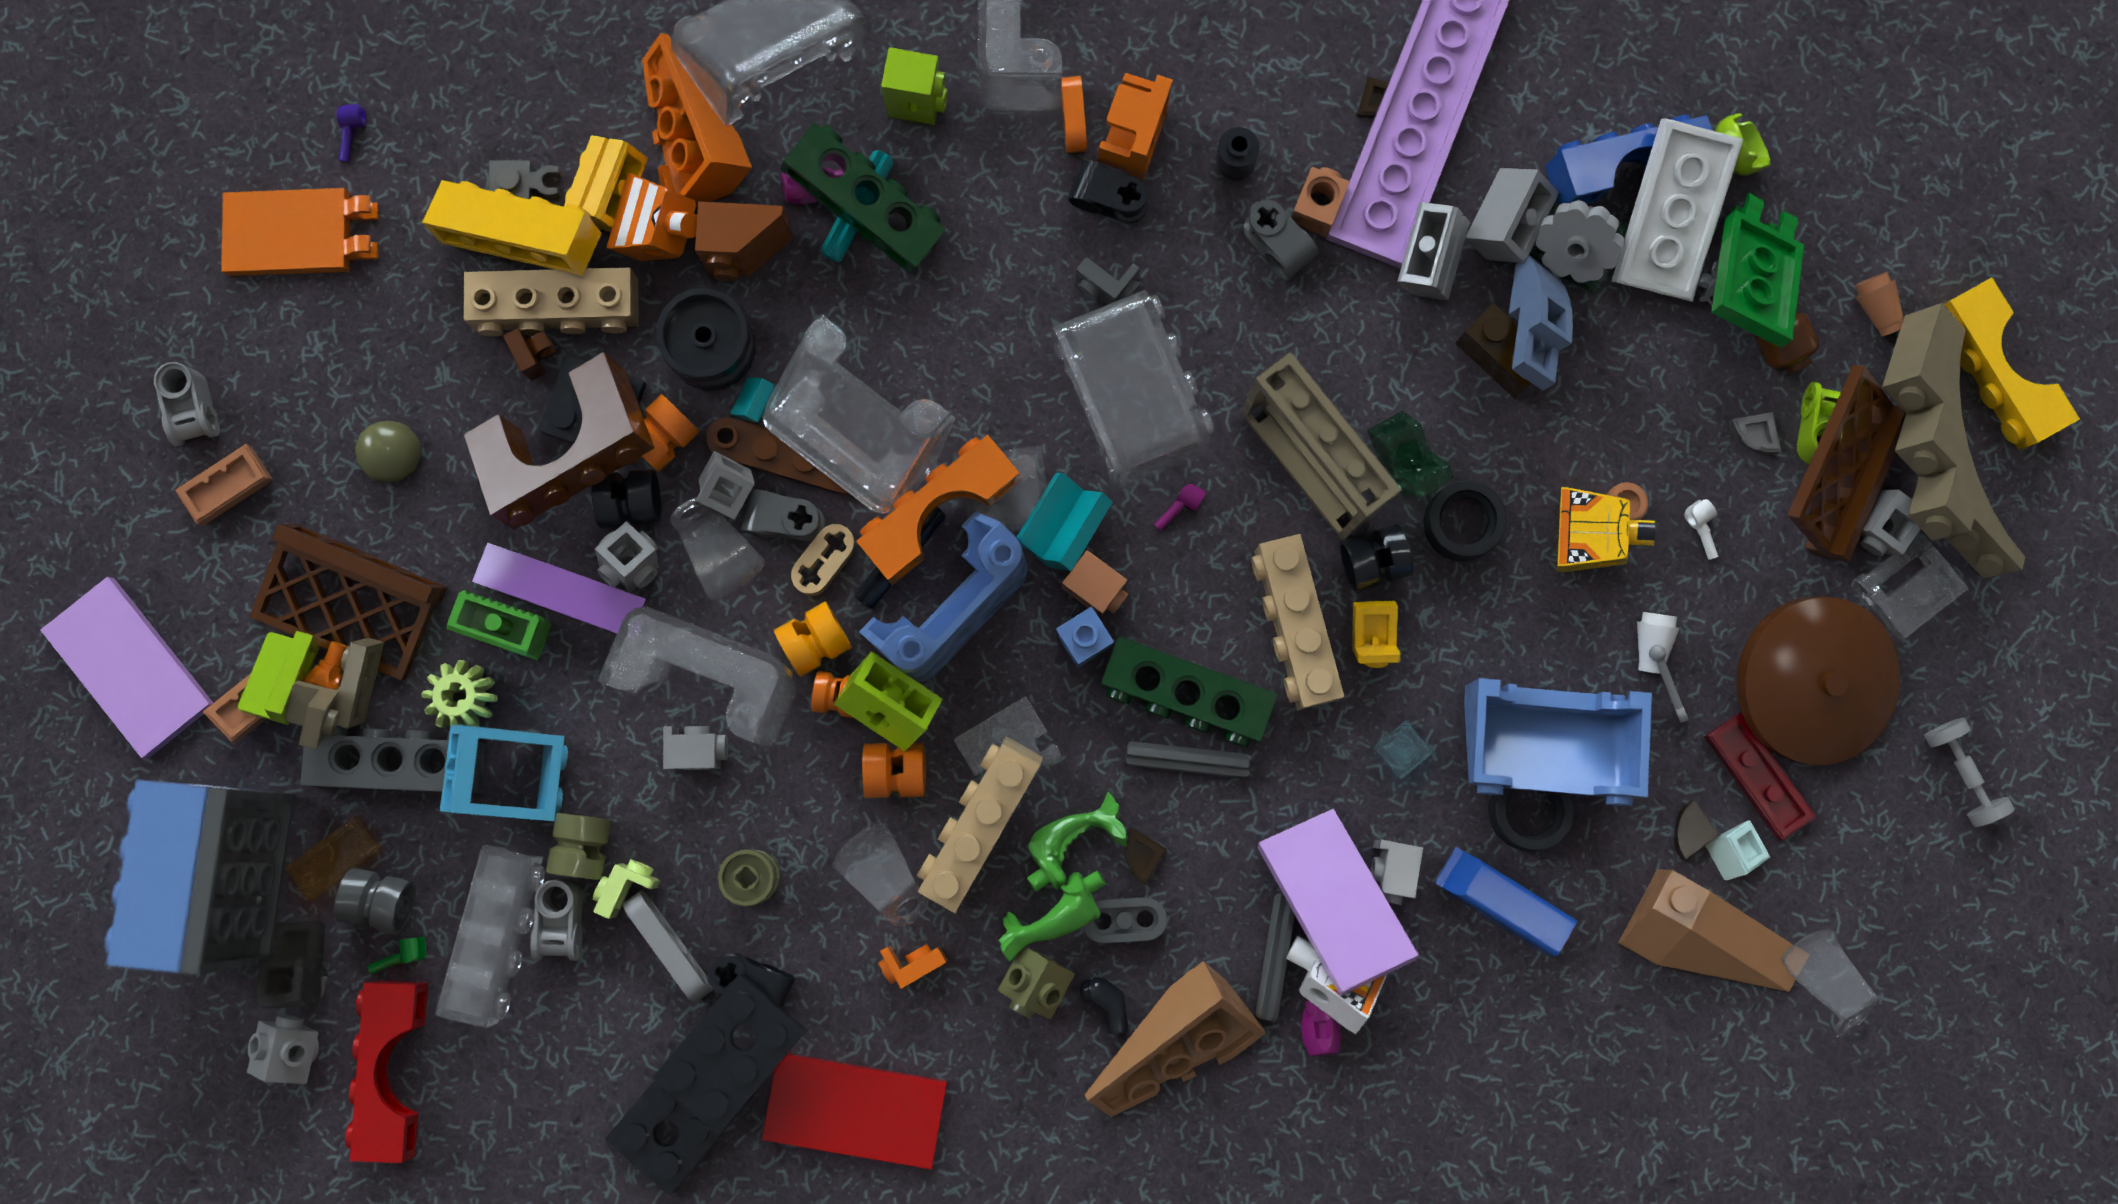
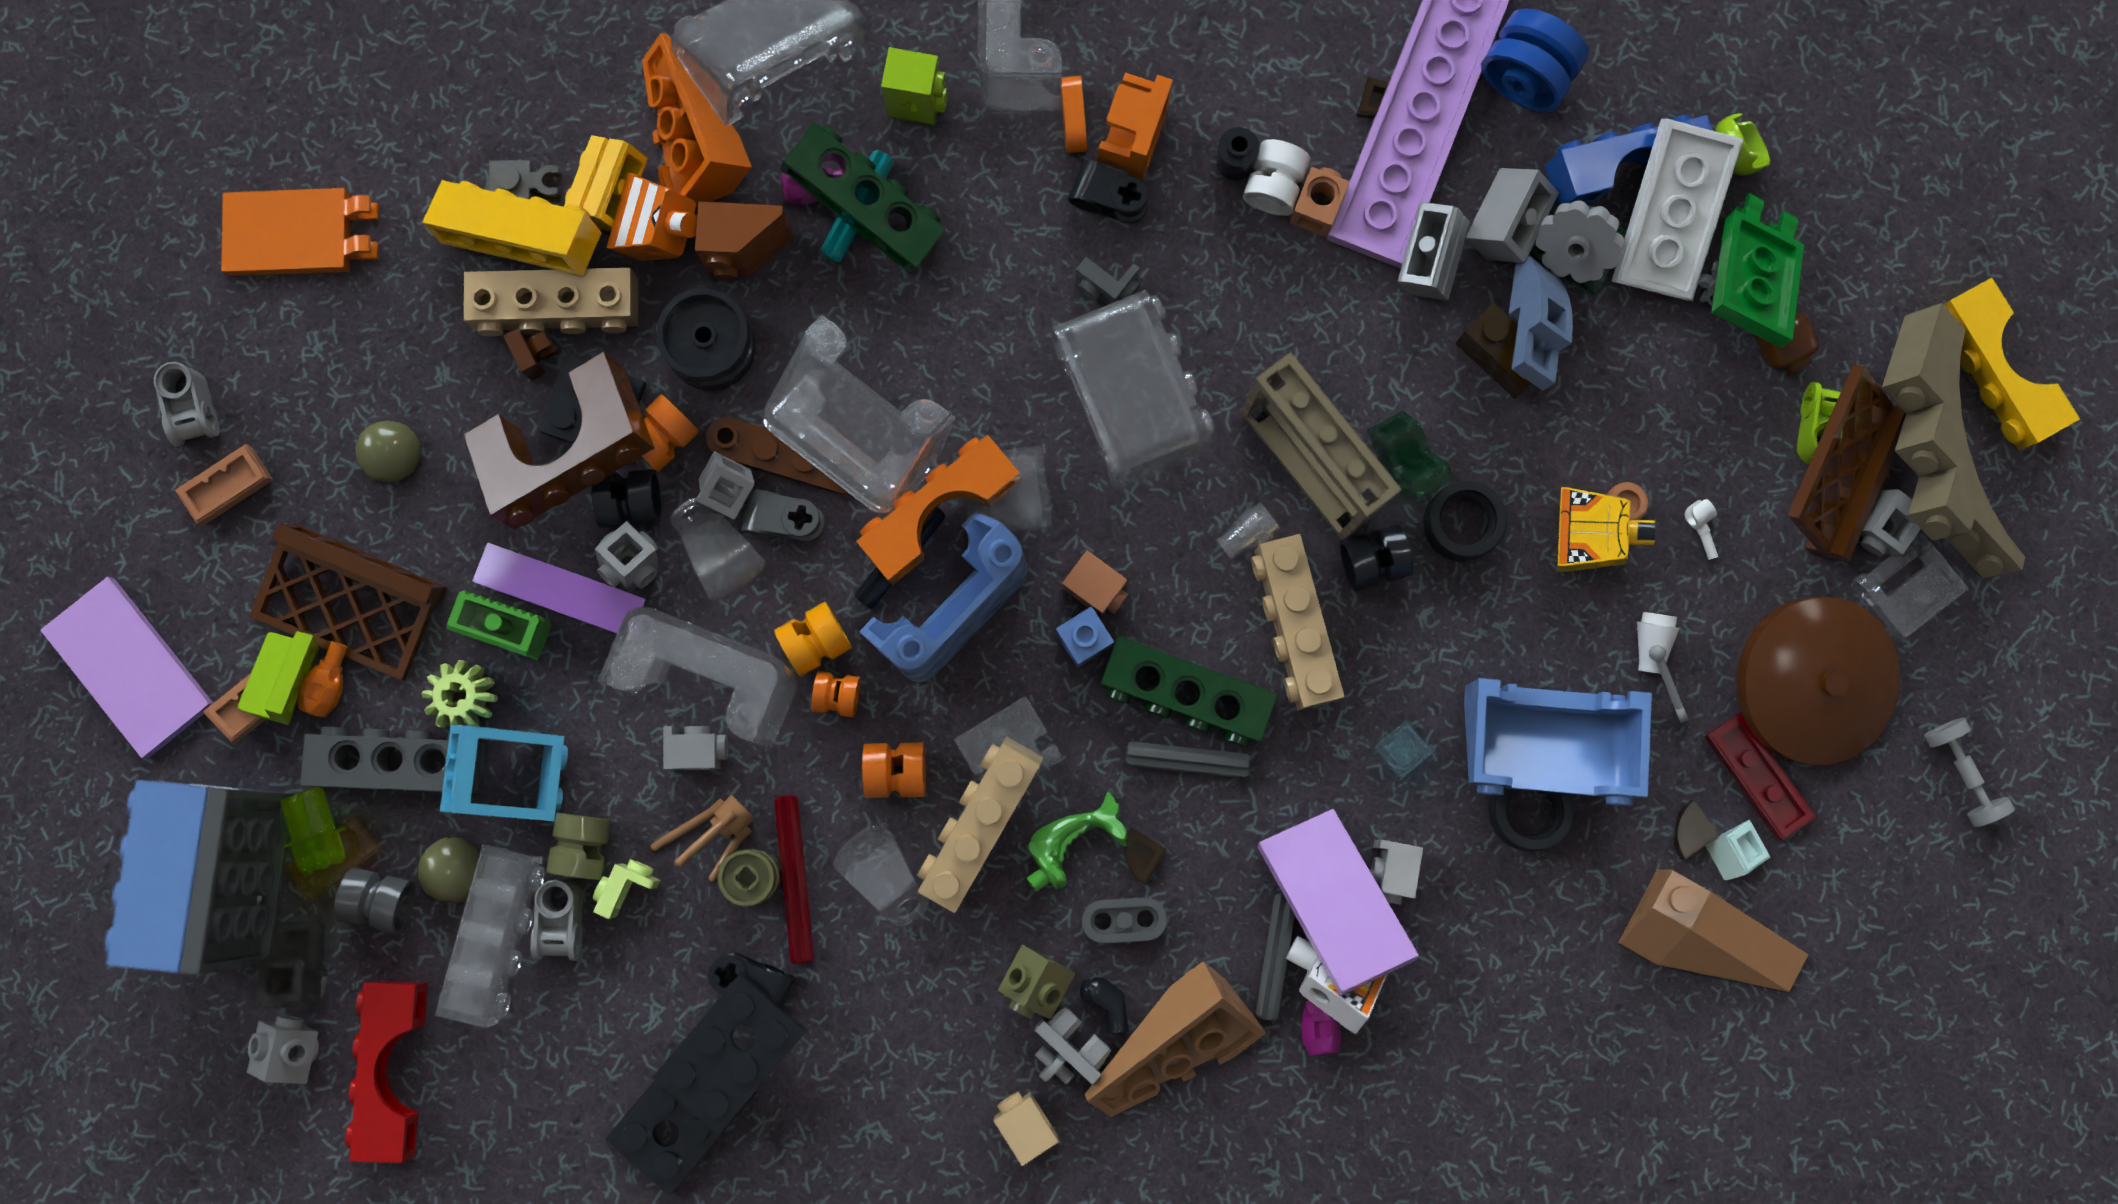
(312, 830): none -> clear neon green arm
(314, 710): dark tan bracket -> none
(349, 117): dark purple hand -> none
(360, 669): dark tan plate -> none
(410, 950): green hand -> none
(448, 869): none -> olive hair
(667, 946): light grey beam -> none
(728, 819): none -> medium nougat plant
(752, 399): teal tile -> none
(794, 879): none -> dark red axle
(815, 553): tan beam -> none
(855, 1110): red tile -> none
(888, 701): lime brick -> none
(920, 963): orange bracket -> none
(1025, 1127): none -> tan brick
(1063, 522): teal panel -> none
(1071, 913): bright green animal -> none
(1085, 1061): none -> light grey hips
(1189, 496): magenta hand -> none
(1248, 531): none -> clear cone
(1276, 177): none -> white wheel
(1283, 243): dark grey piece -> none
(1375, 633): yellow bracket -> none
(1505, 902): blue piece -> none
(1535, 60): none -> blue wheel
(1757, 432): flat silver tile -> none
(1831, 977): clear piece -> none
(1881, 302): nougat cone -> none

